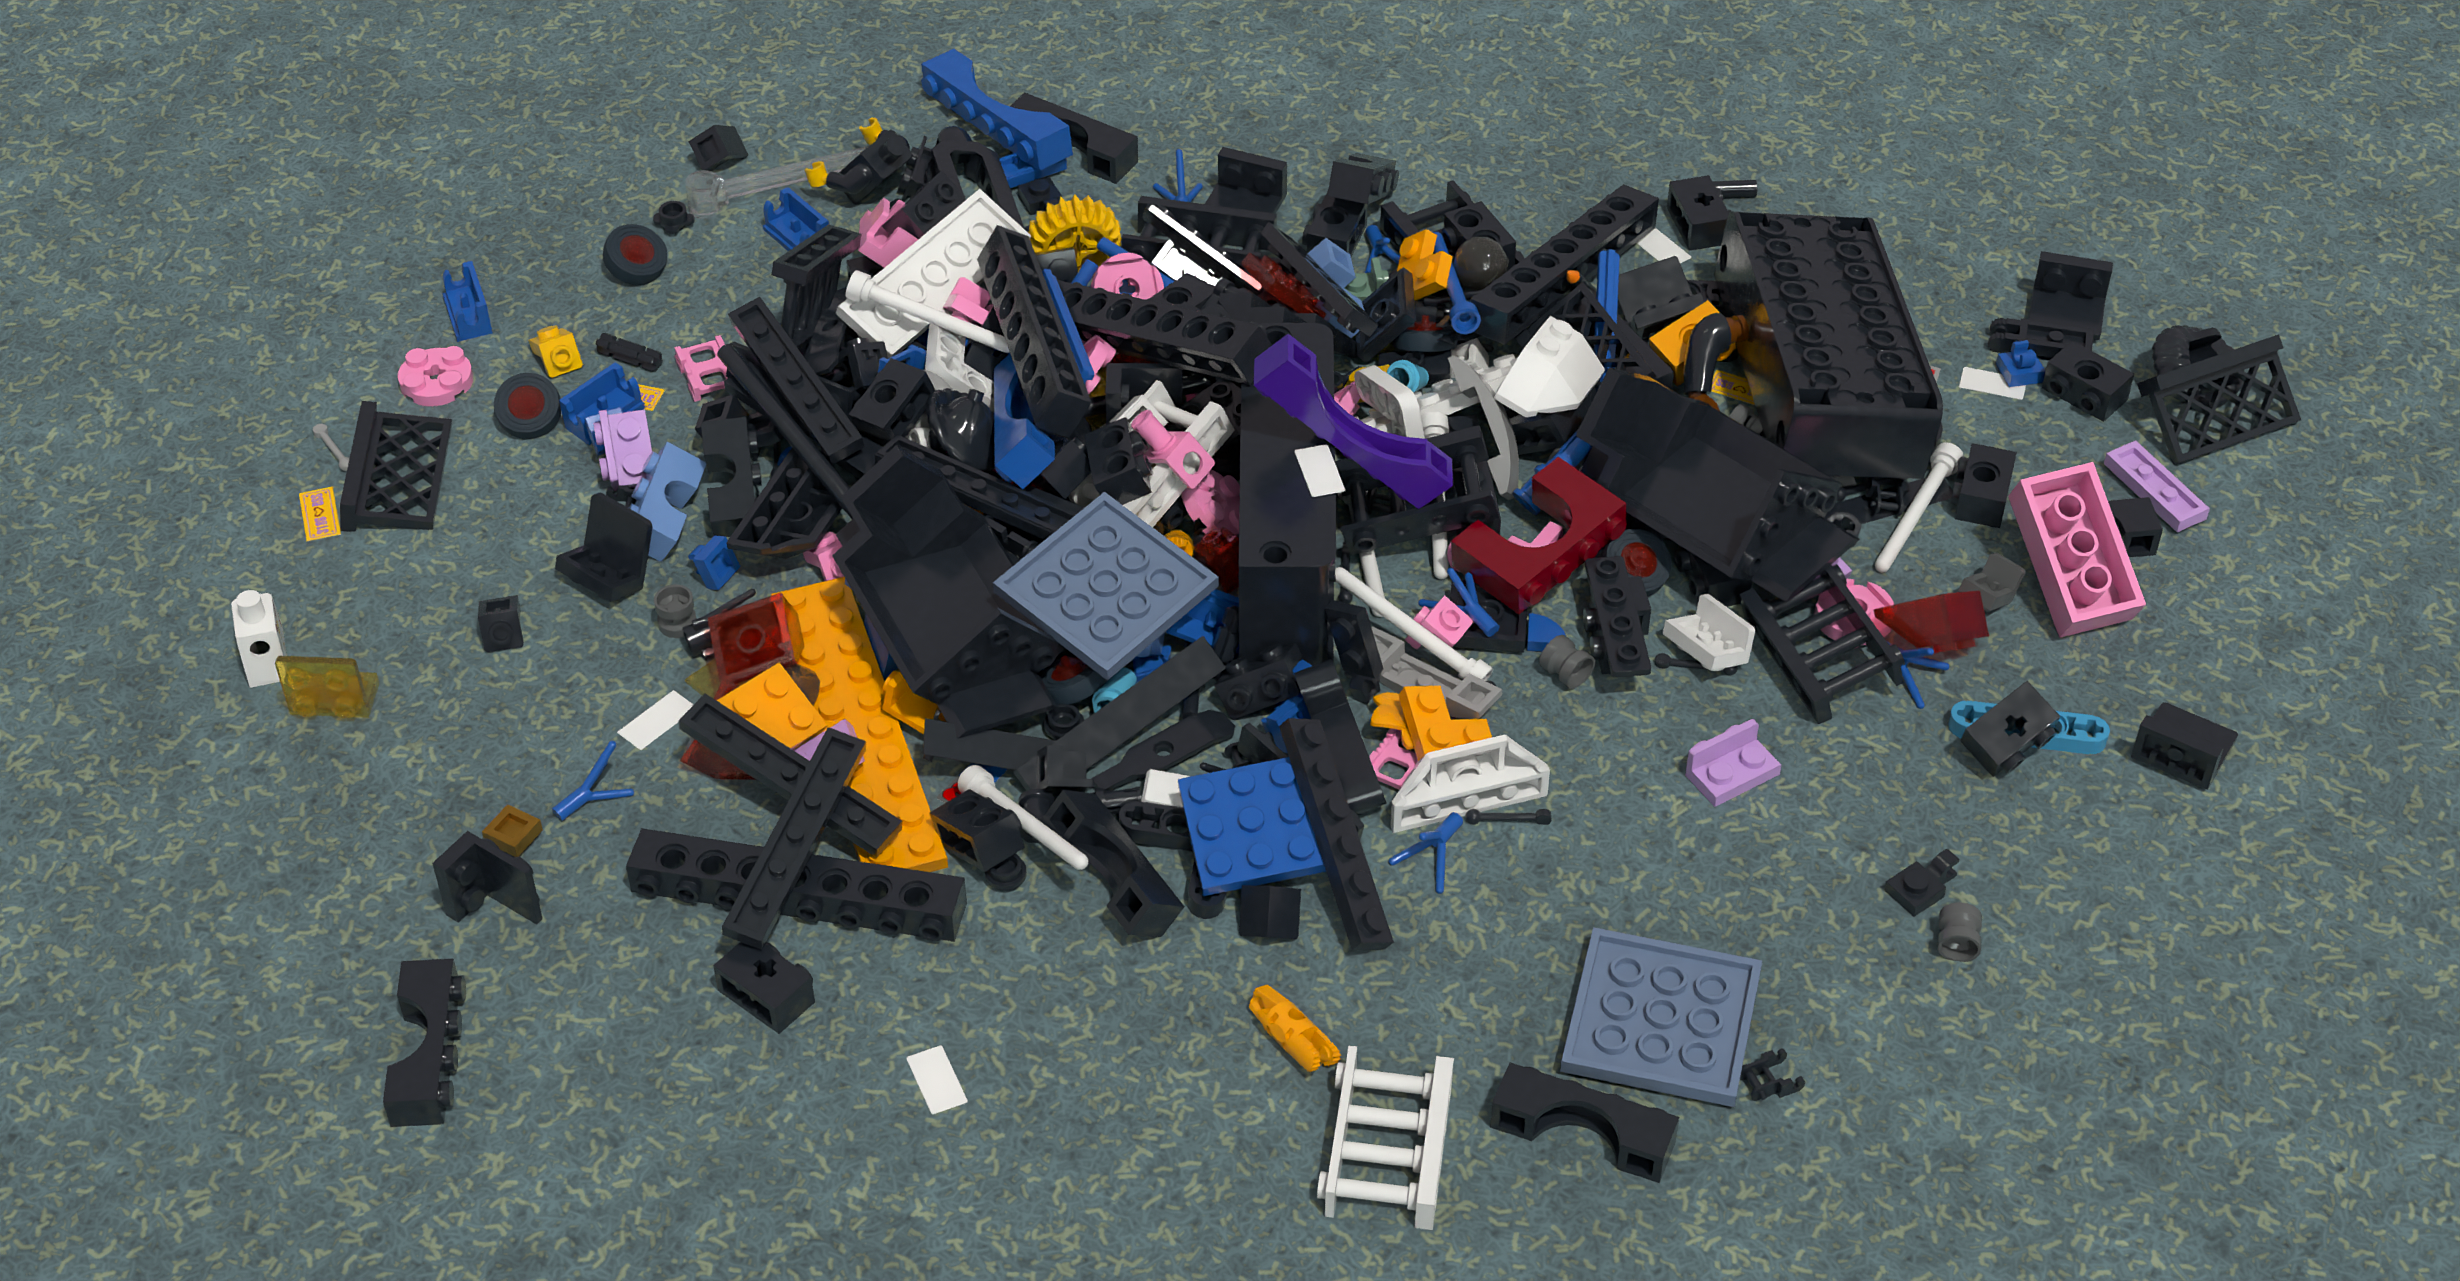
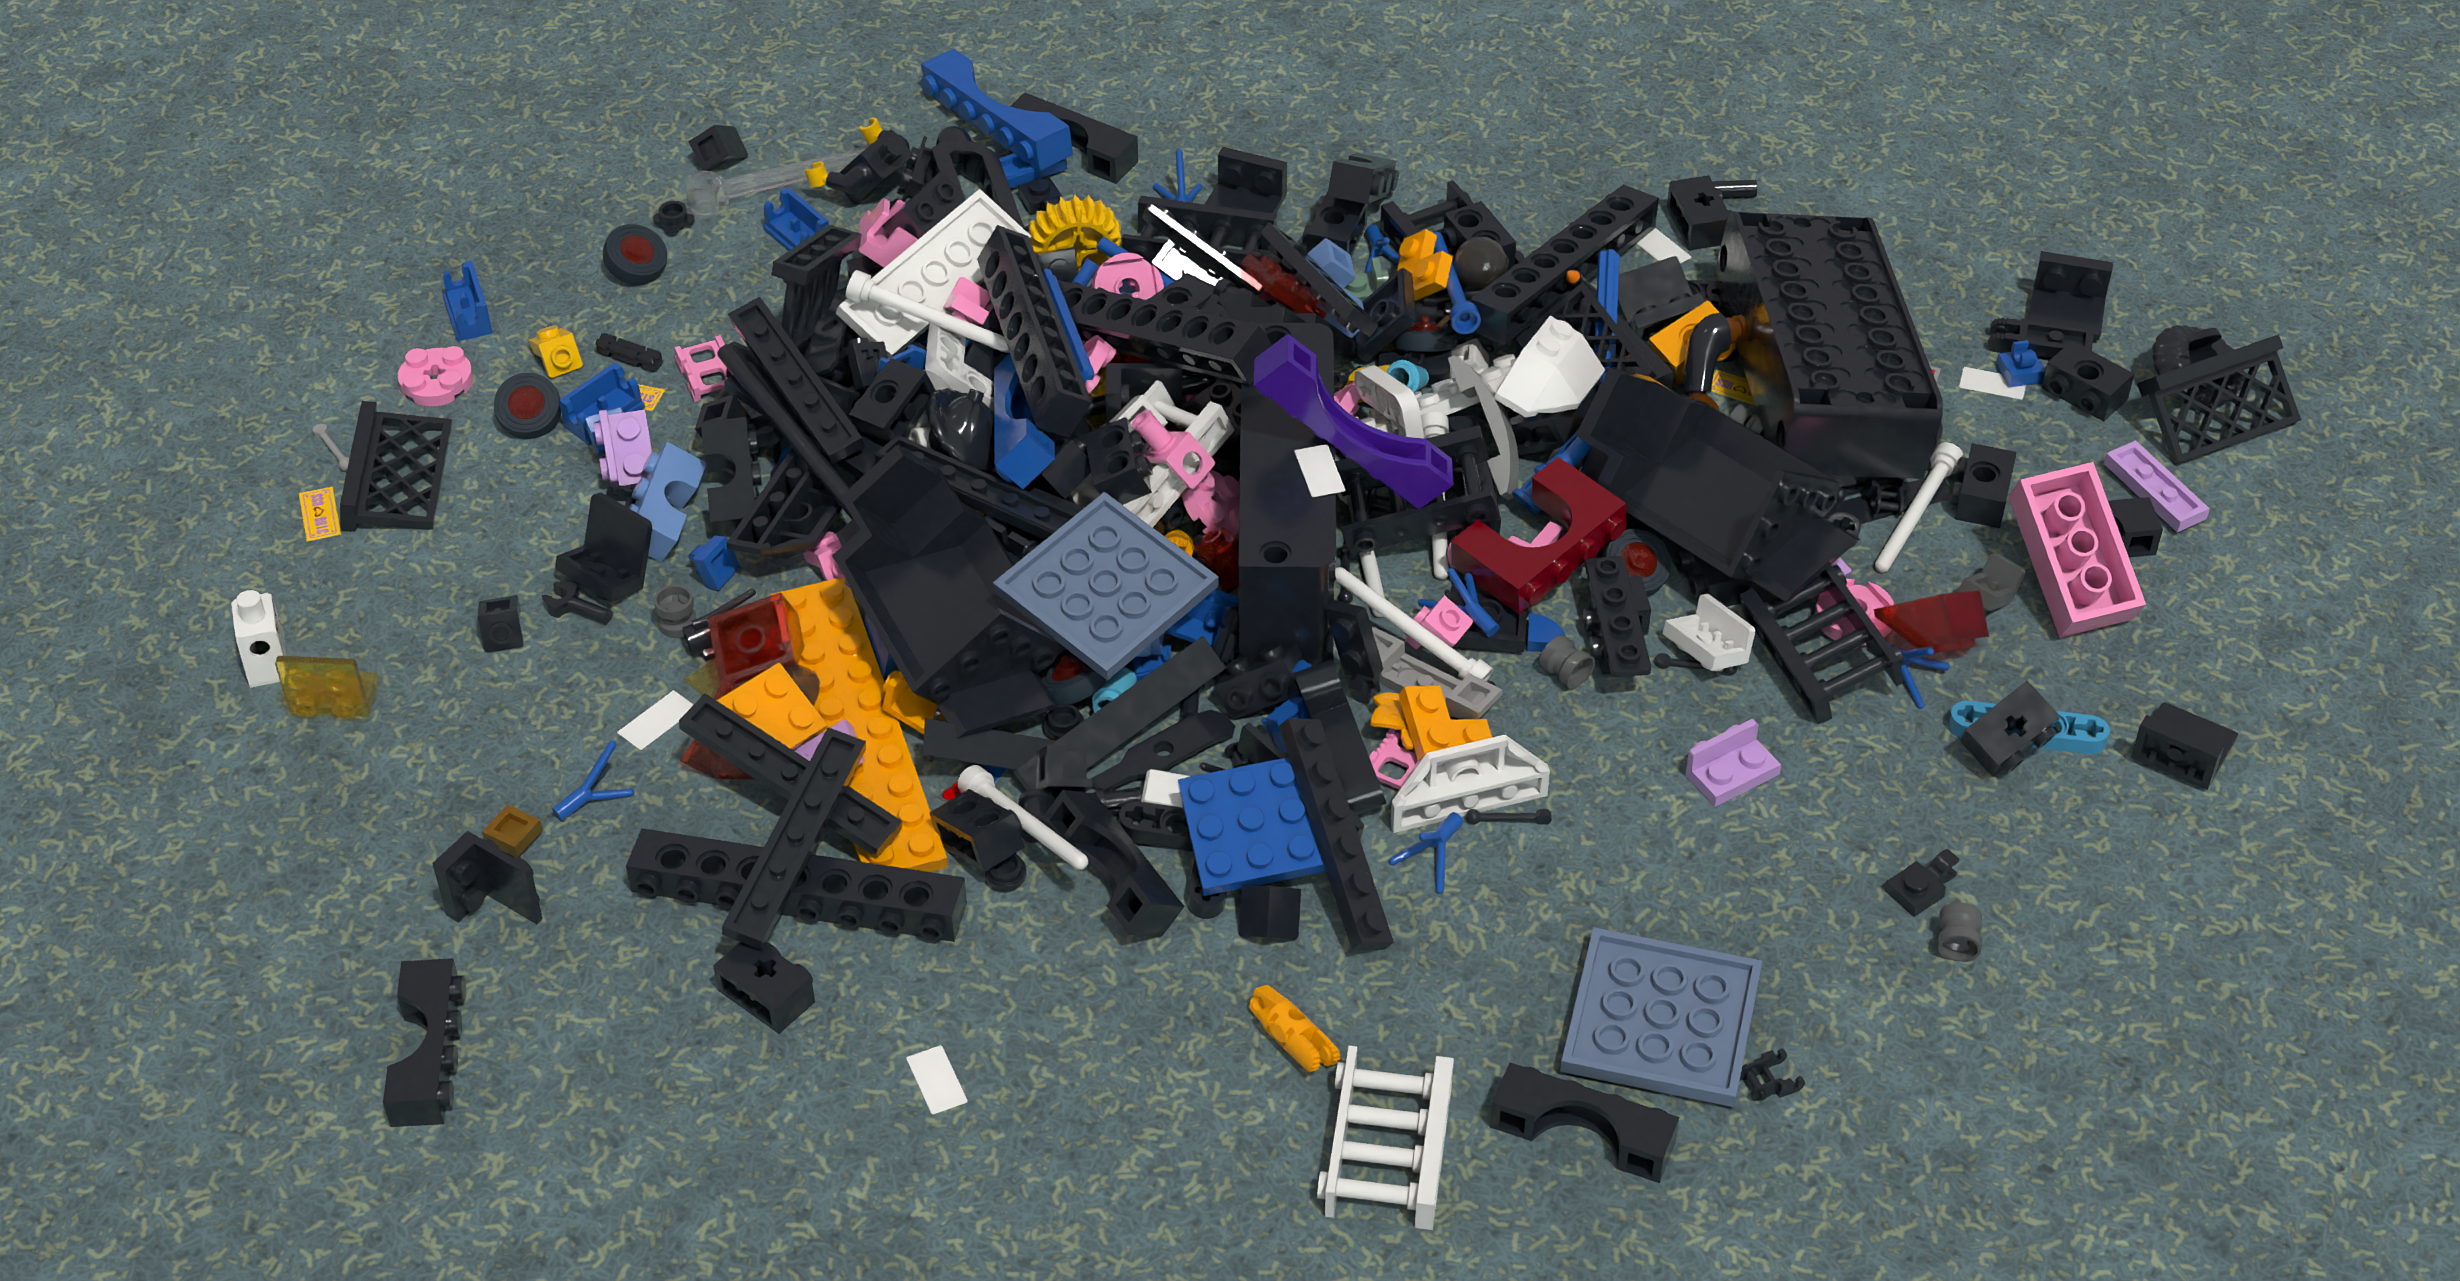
(571, 602): none -> black bar

